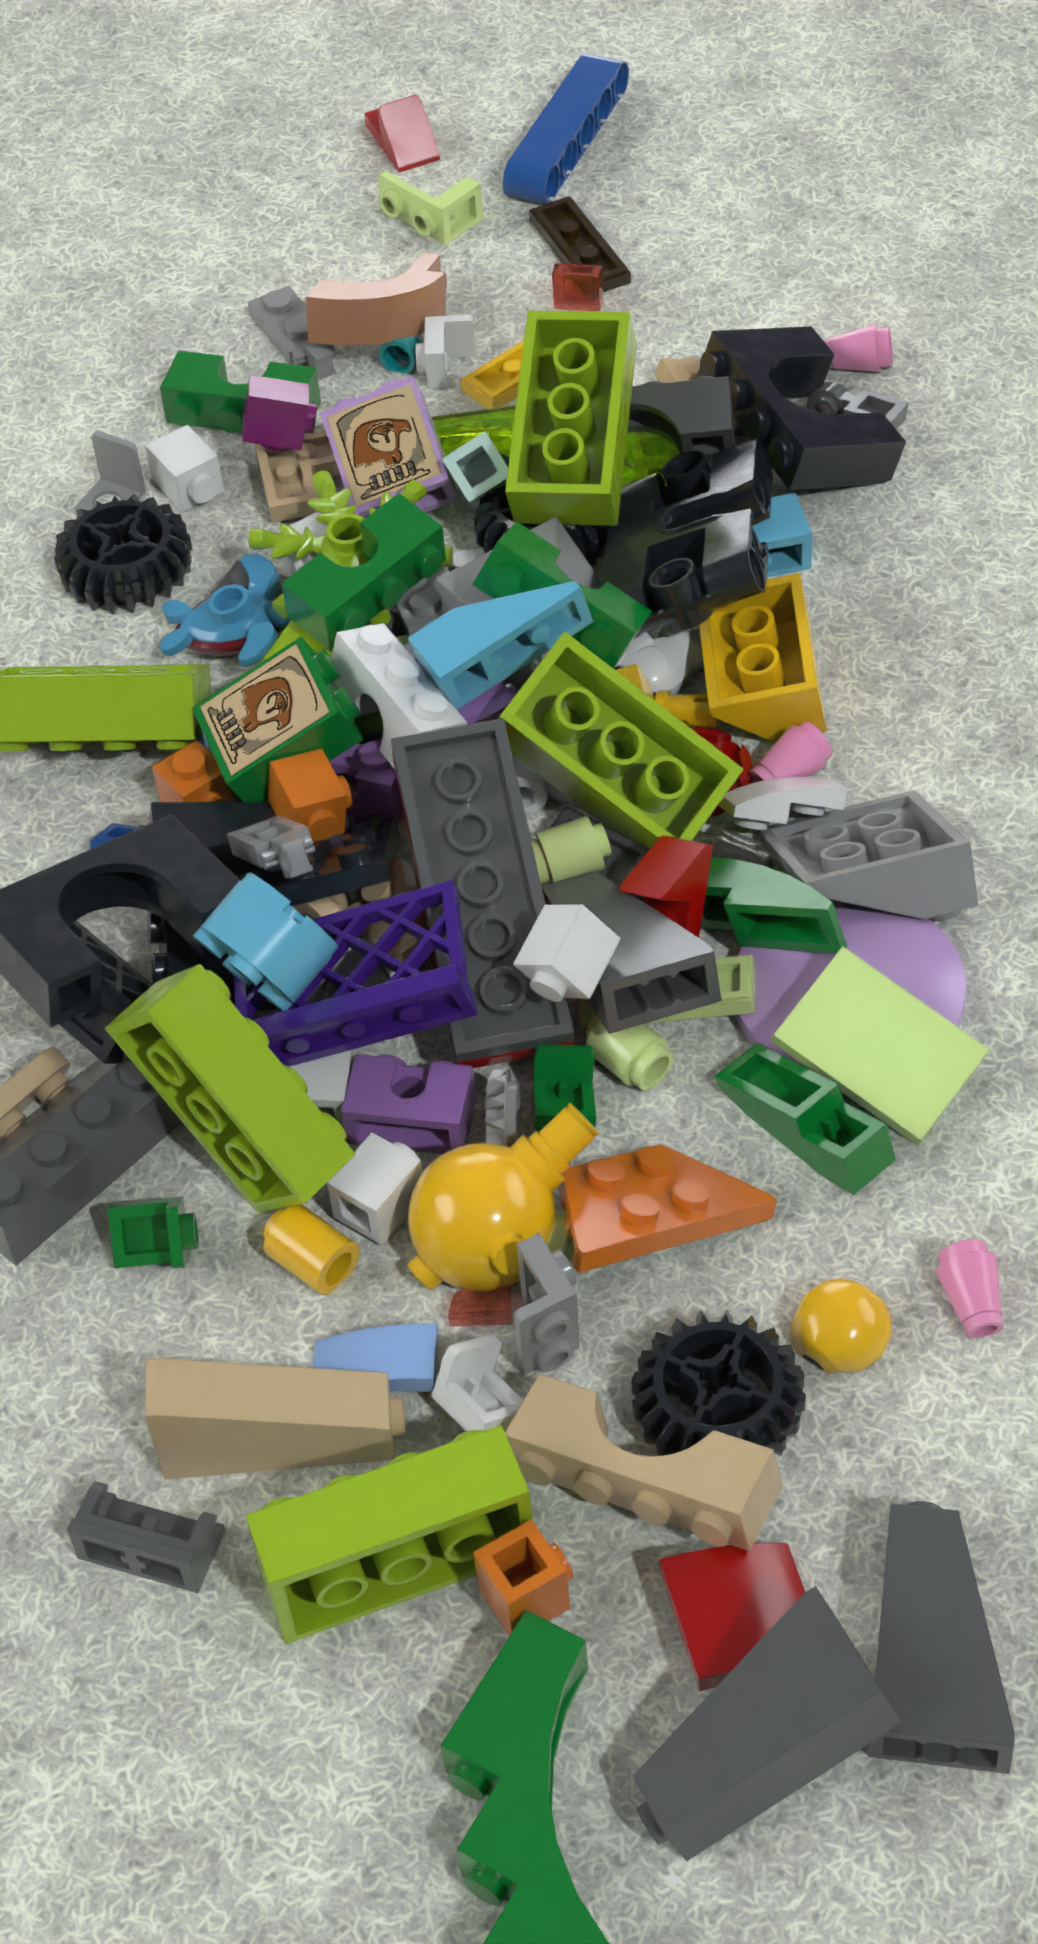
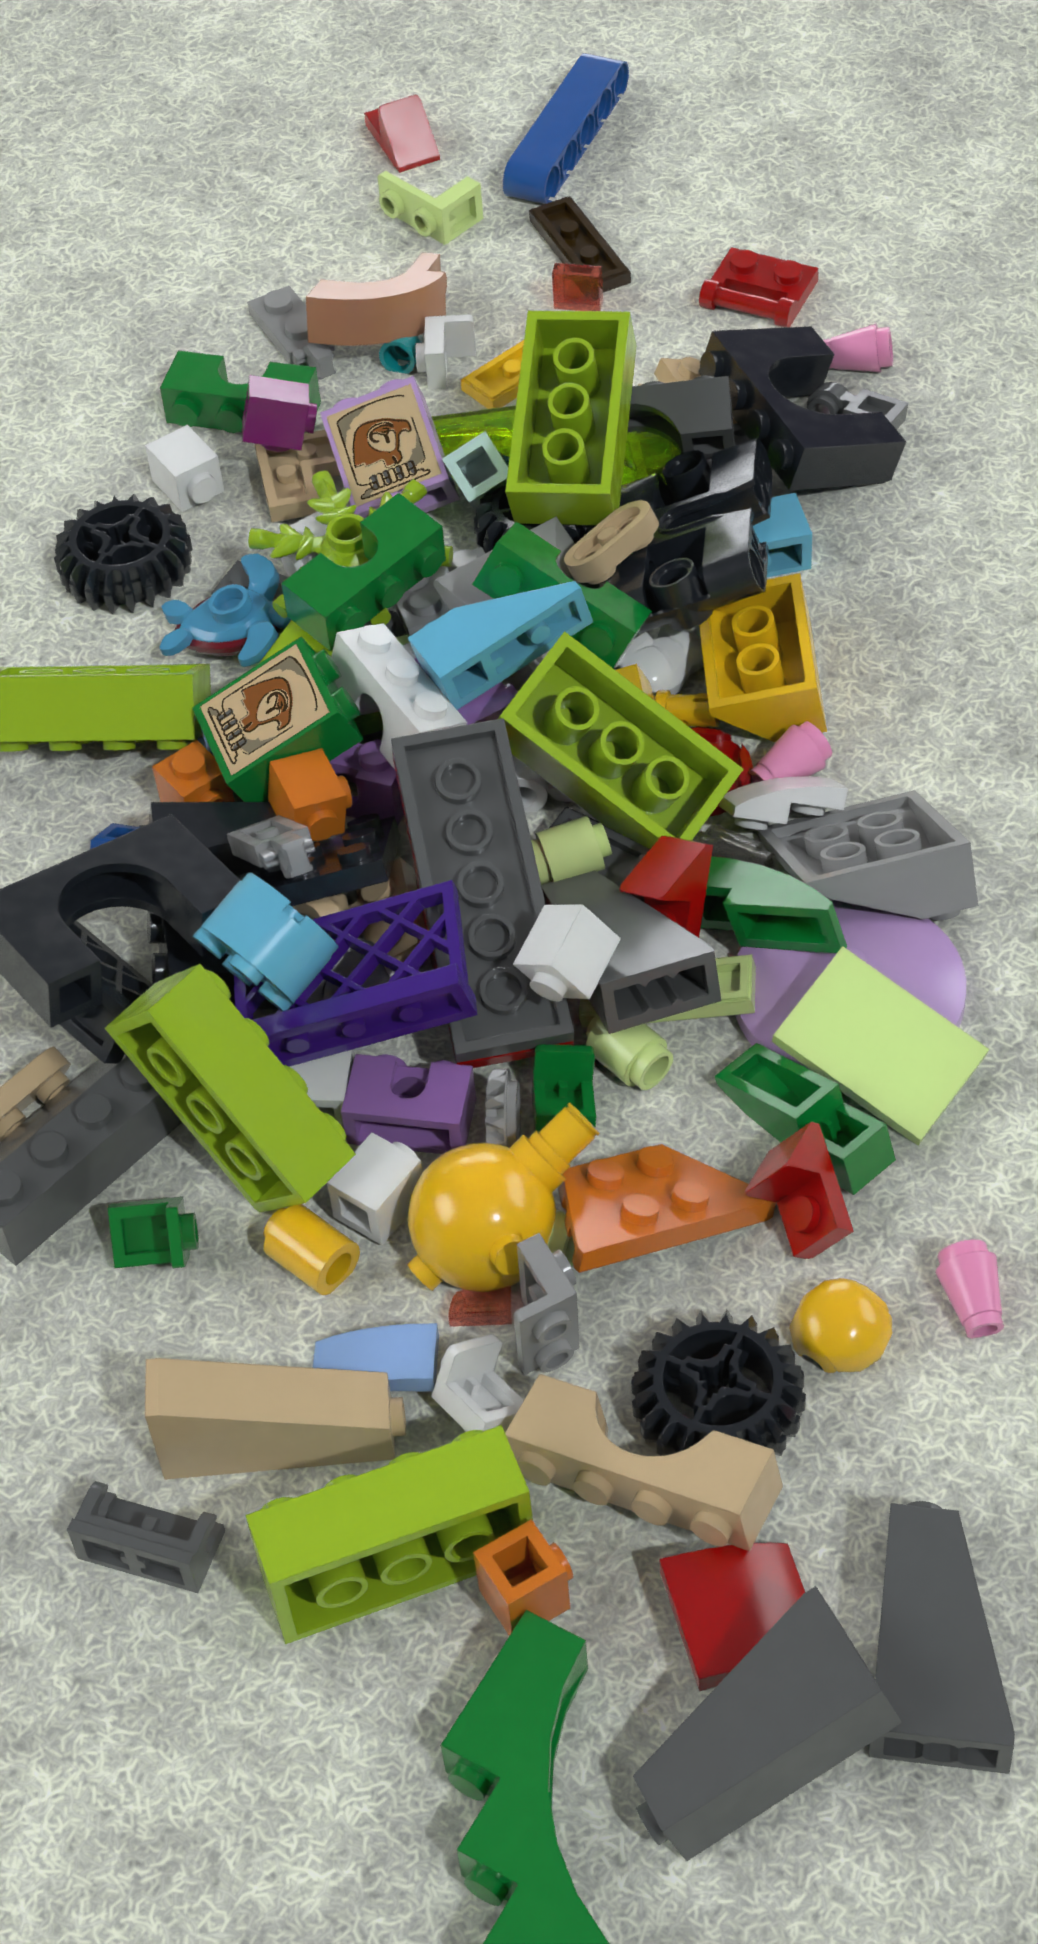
(117, 467): light grey bracket -> none
(611, 541): none -> tan plate
(759, 286): none -> red plate
(806, 1191): none -> red slope

